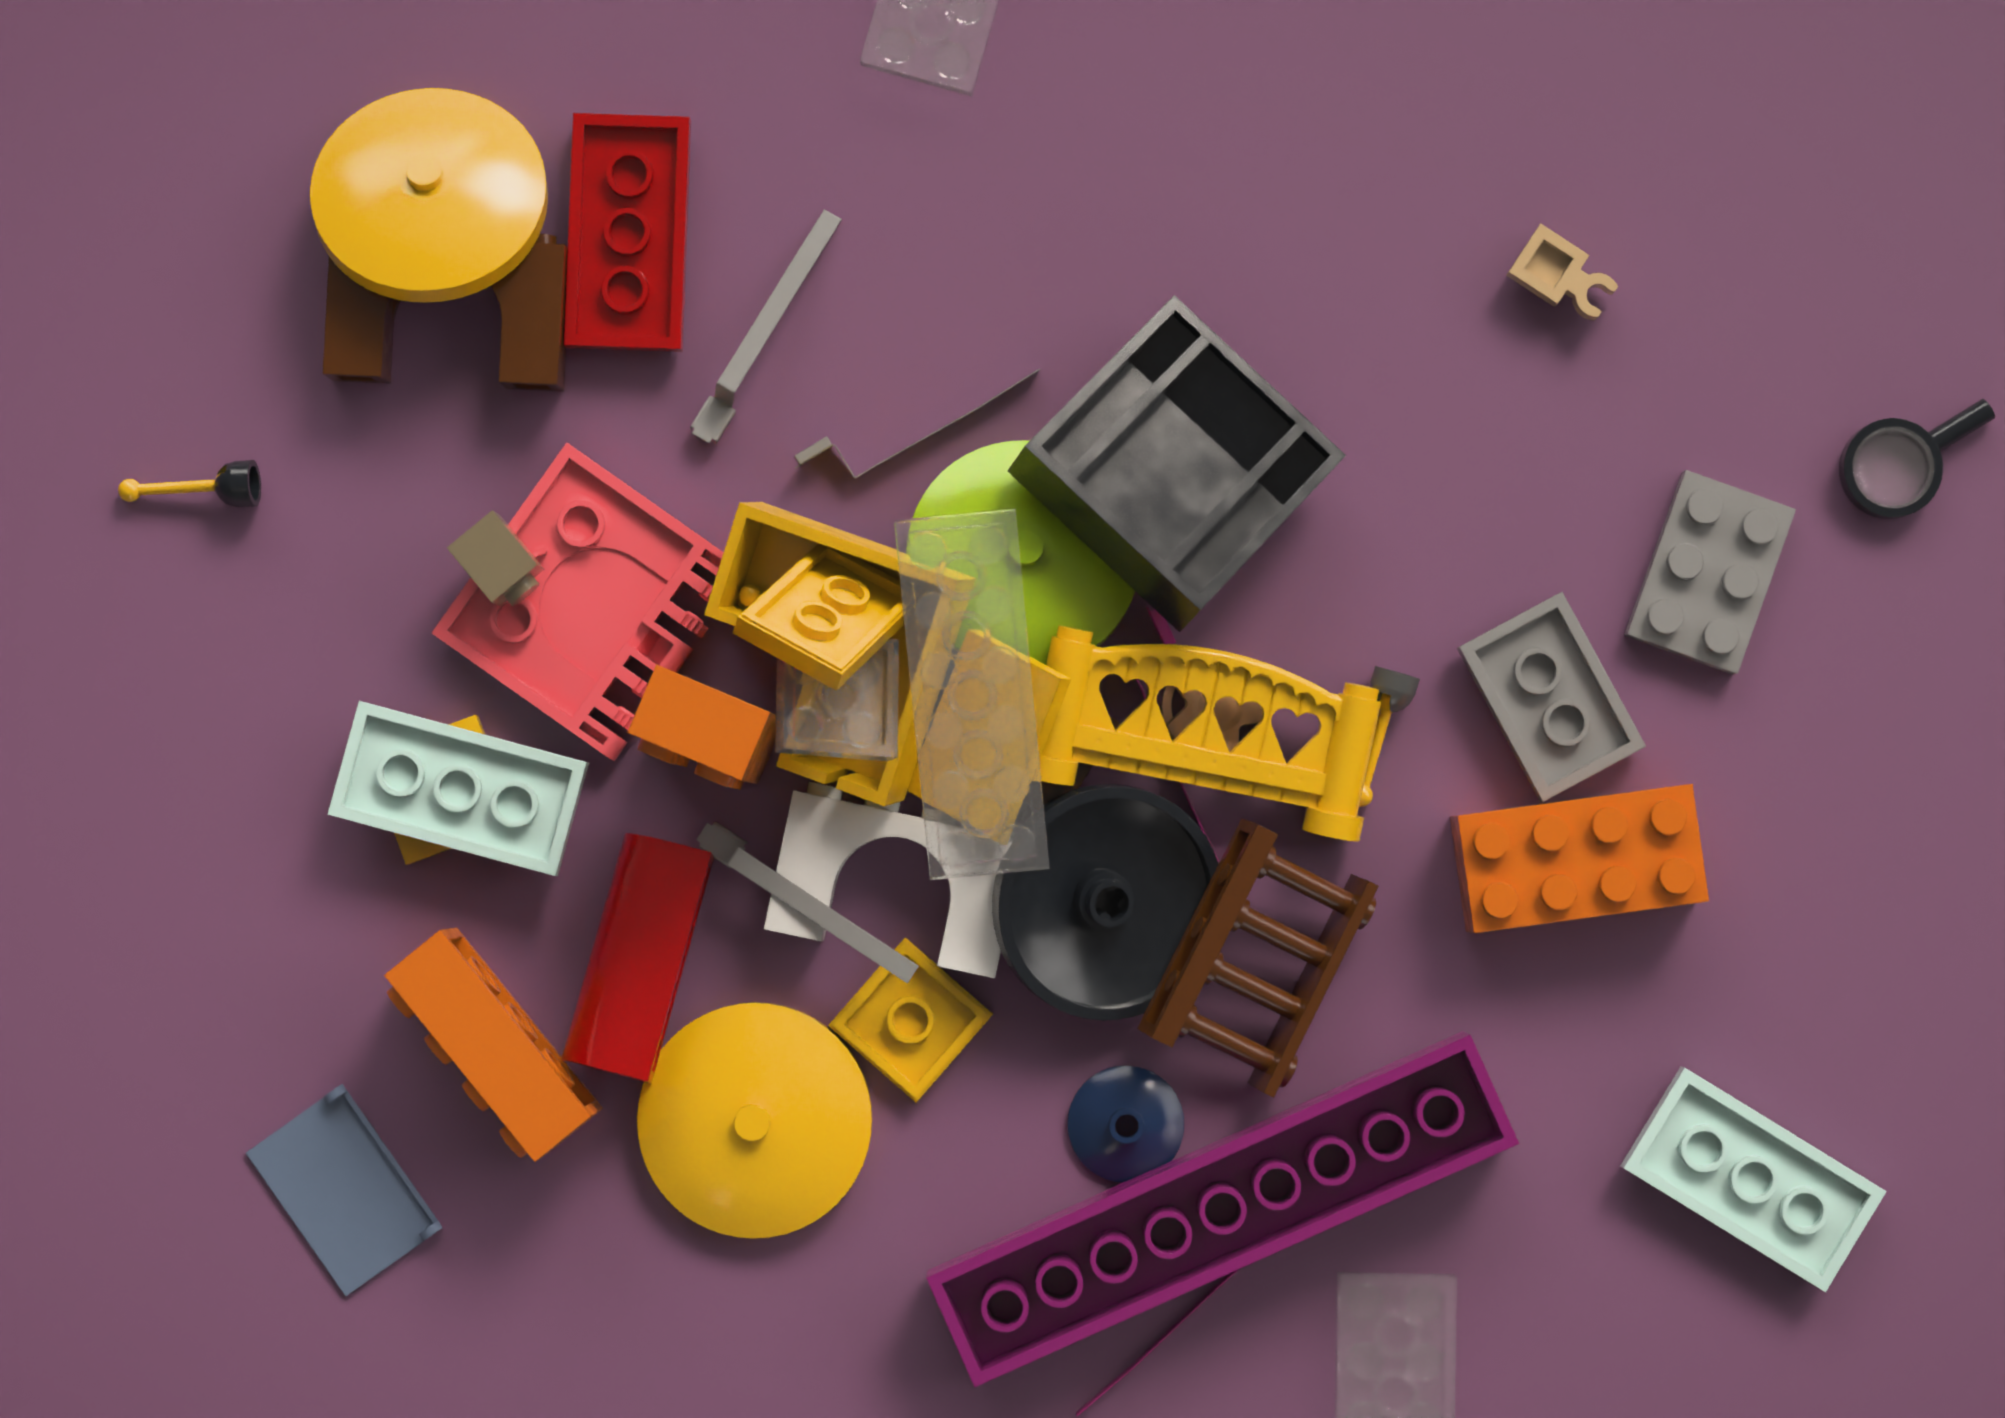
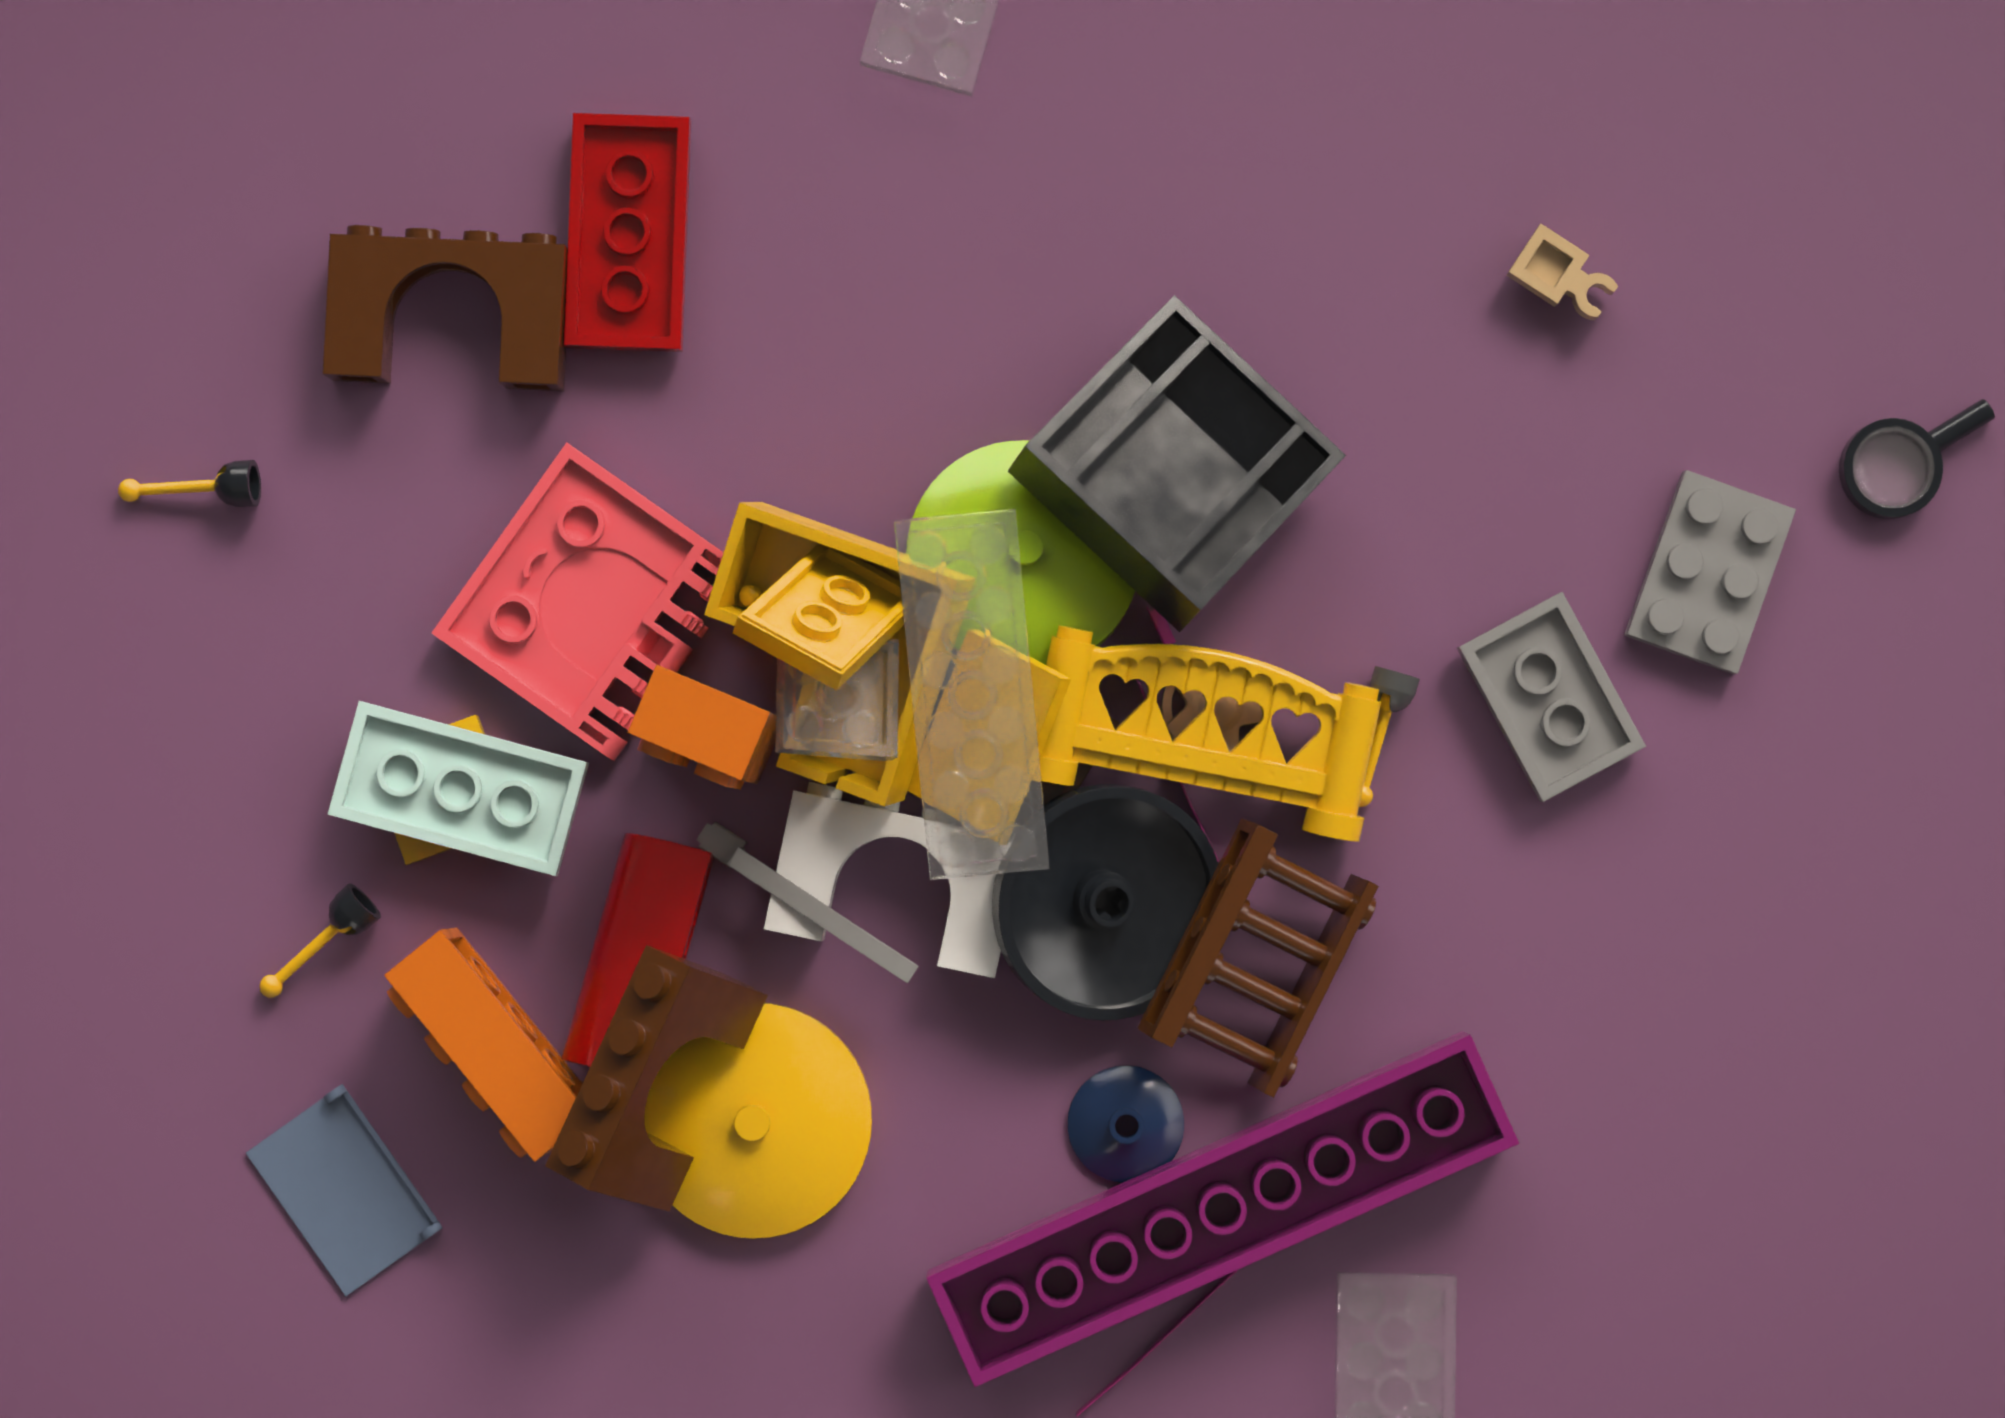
(349, 914): none -> hinge
(429, 195): yellow dish -> none
(497, 560): dark tan brick -> none
(661, 1010): none -> reddish brown arch
(718, 410): light grey piece -> none
(824, 444): light grey piece -> none
(912, 1026): yellow tile -> none
(1579, 858): orange brick -> none
(1753, 1178): light aqua plate -> none

